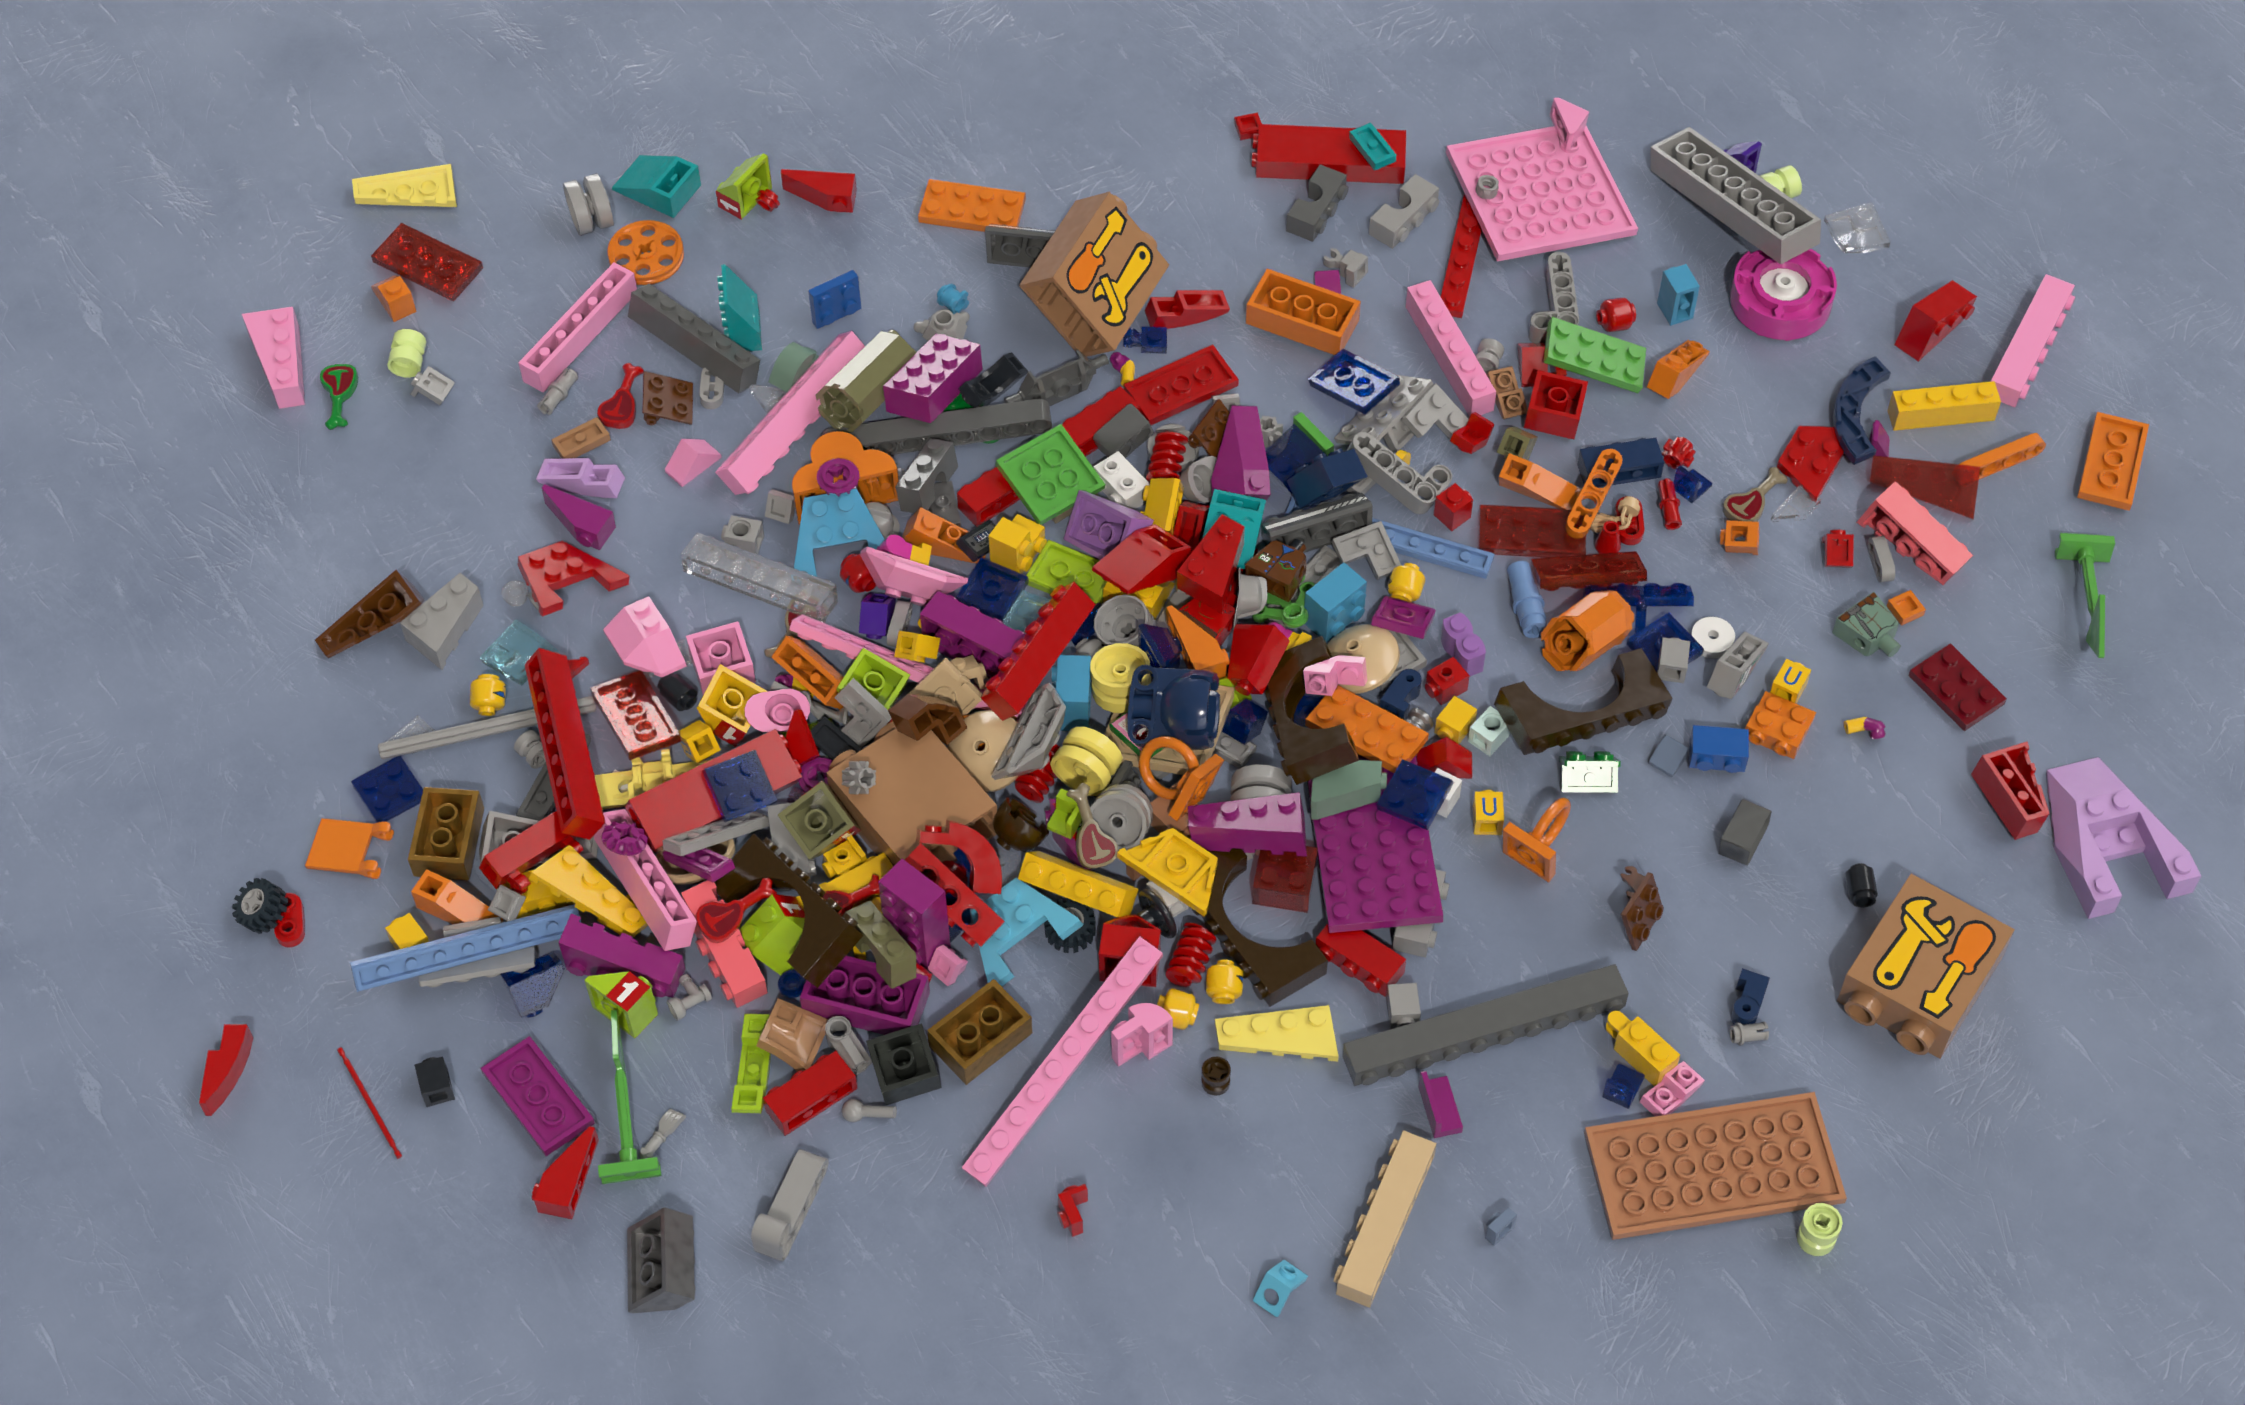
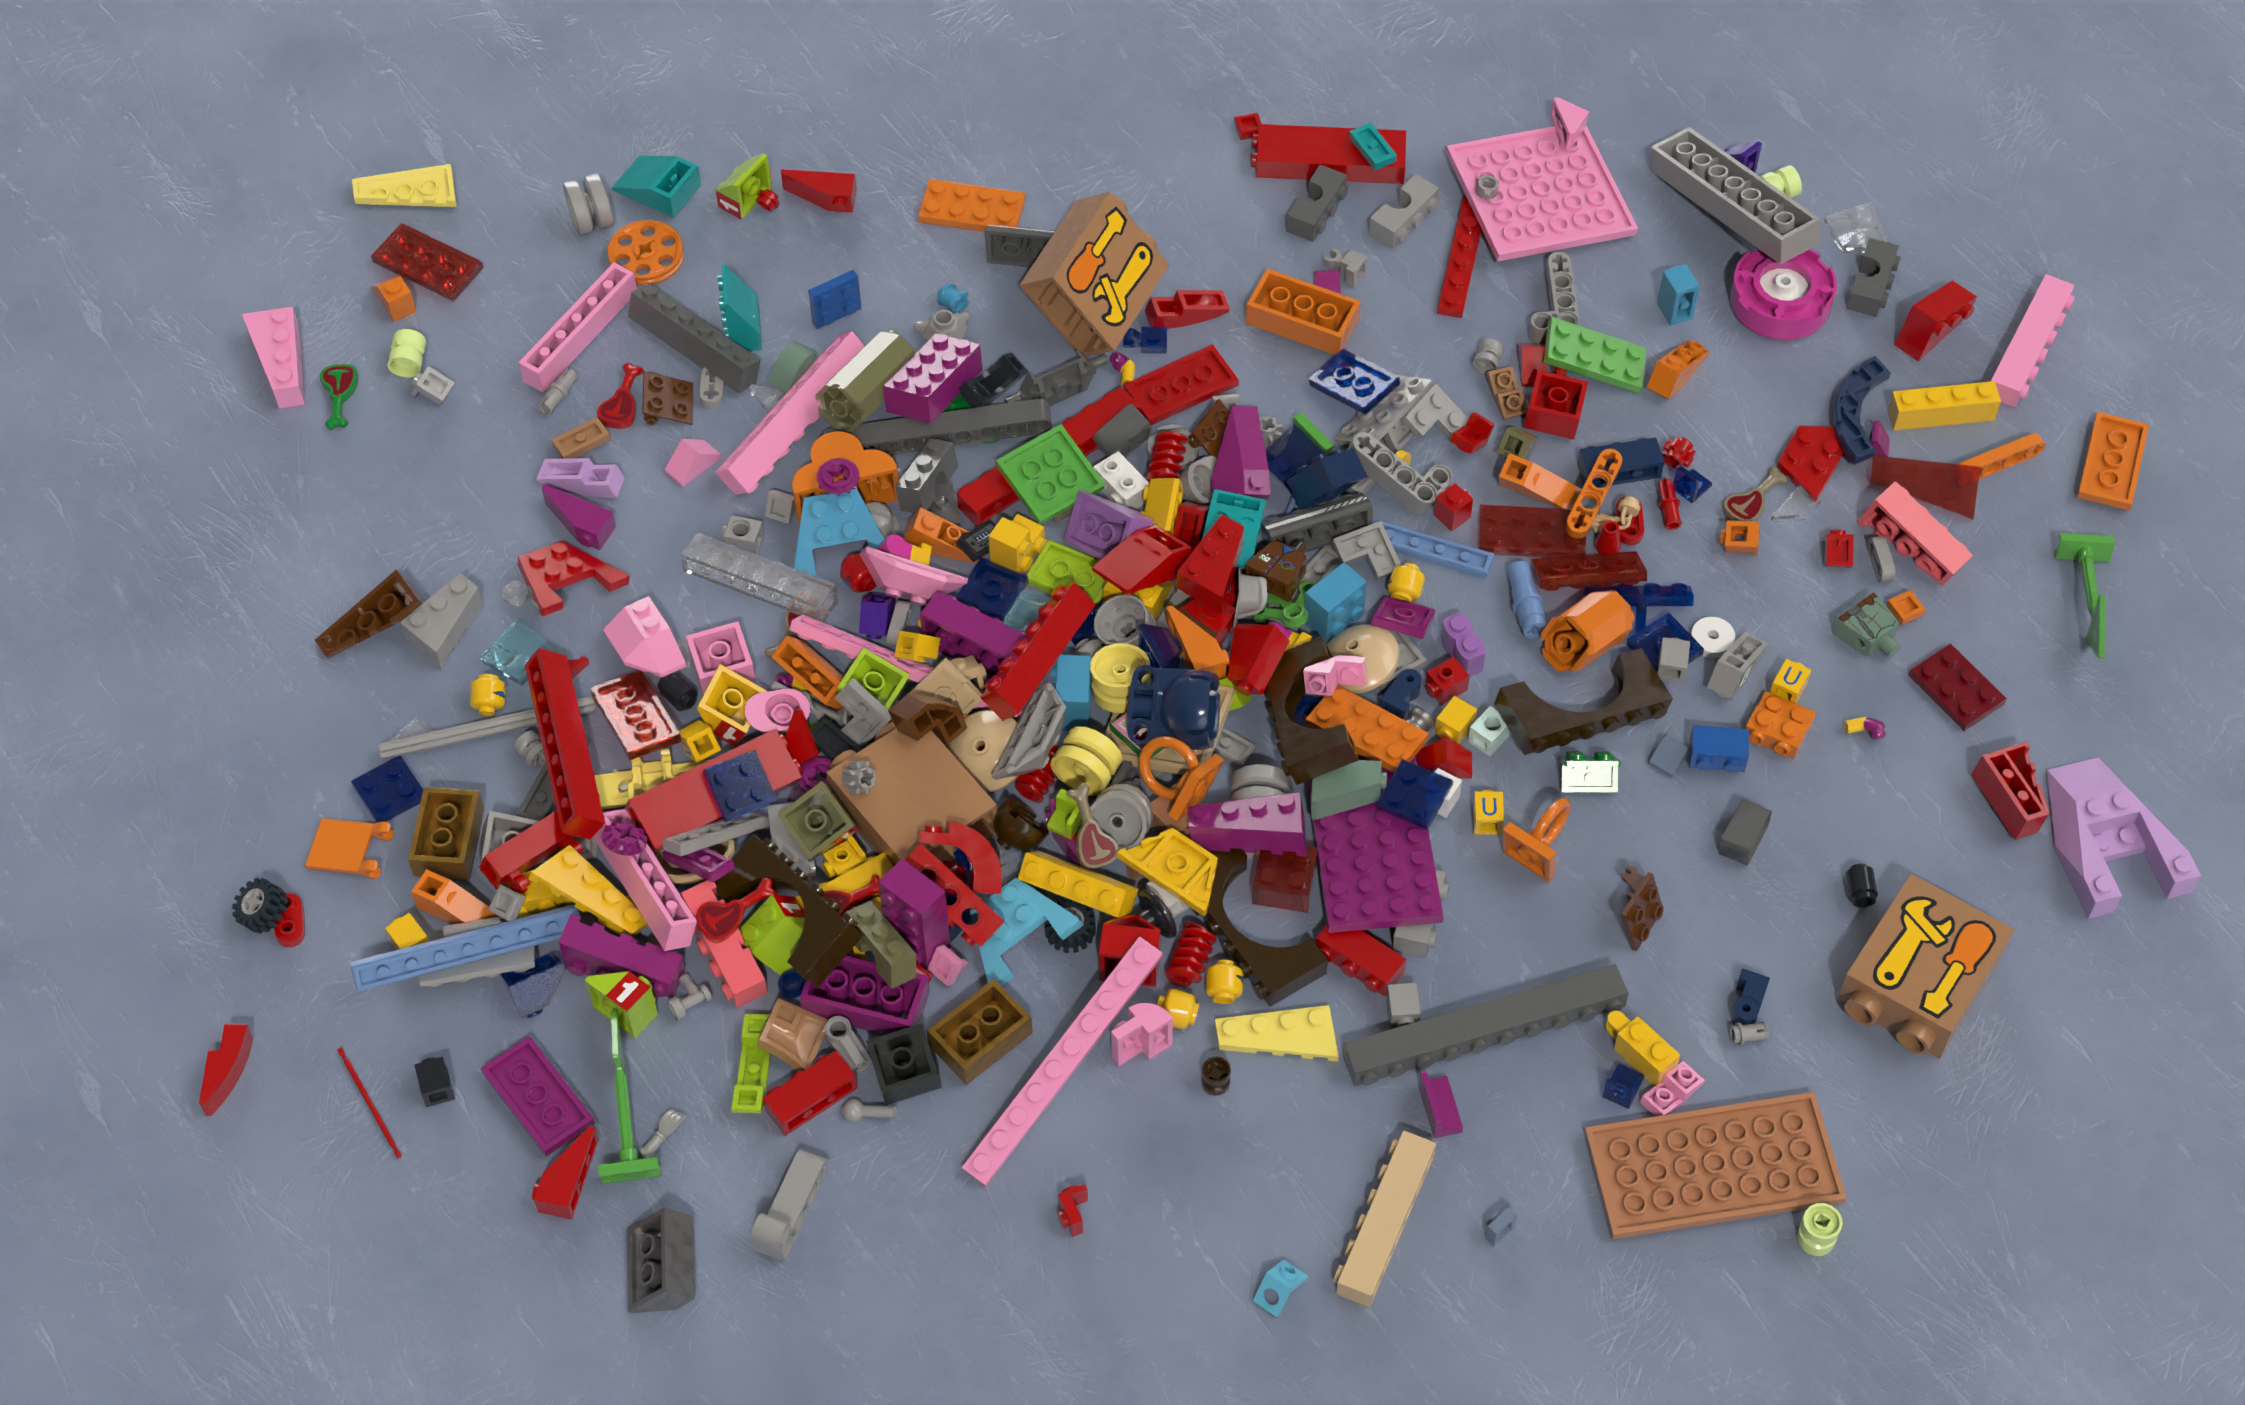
(1245, 721): clear blue brick -> none
(1450, 348): bright pink brick -> none
(1616, 314): red head -> none
(1869, 292): none -> dark grey arch

